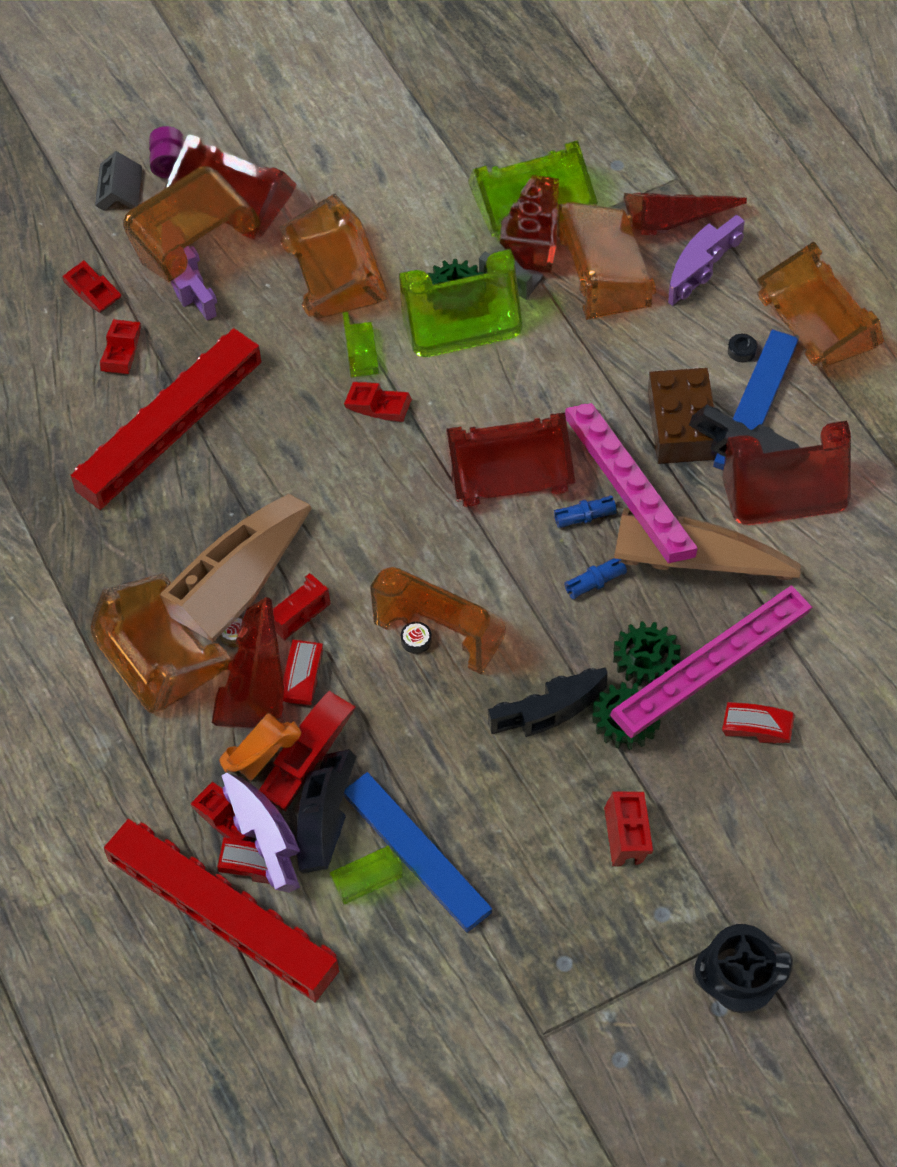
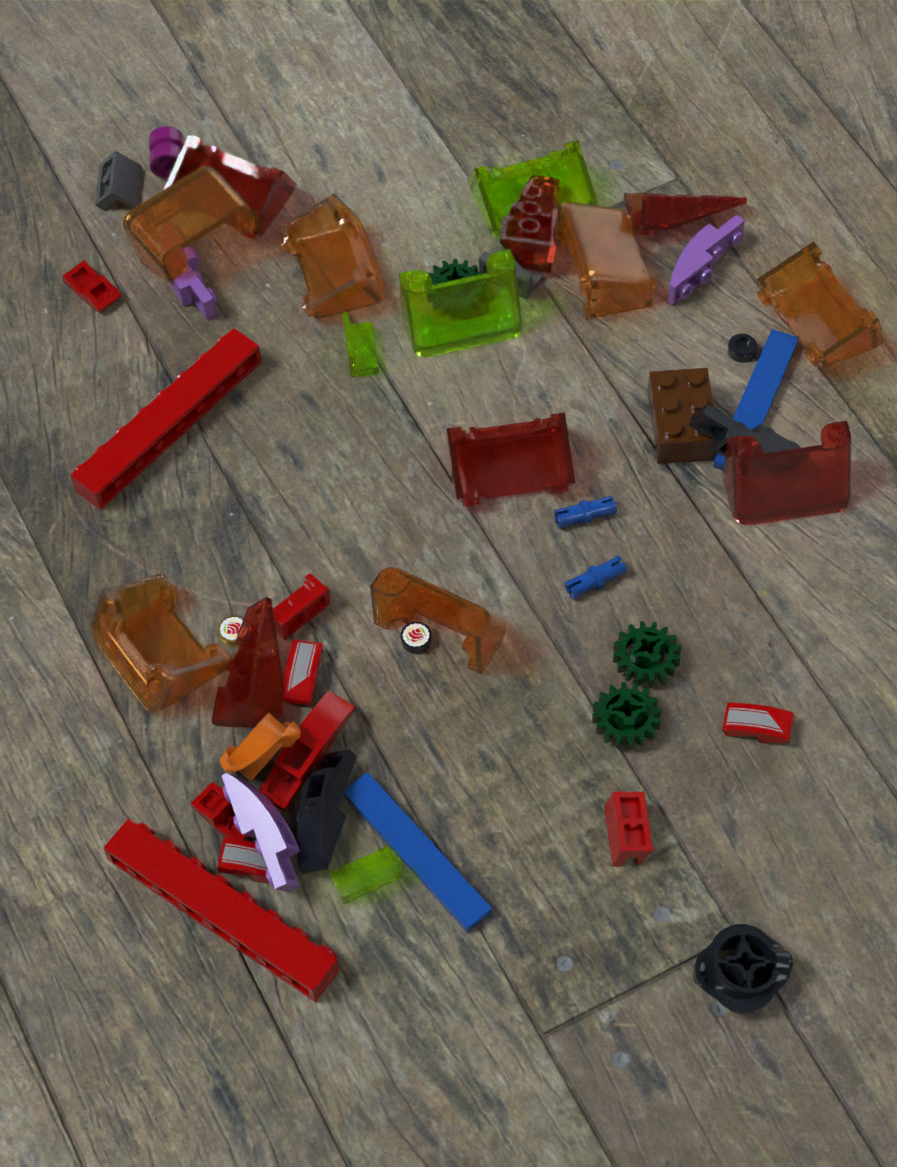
(121, 346): red slope -> none
(234, 568): medium nougat wedge -> none
(373, 402): red slope -> none
(562, 701): black slope -> none
(631, 483): dark pink plate -> none
(710, 662): dark pink plate -> none
(717, 550): medium nougat wedge -> none

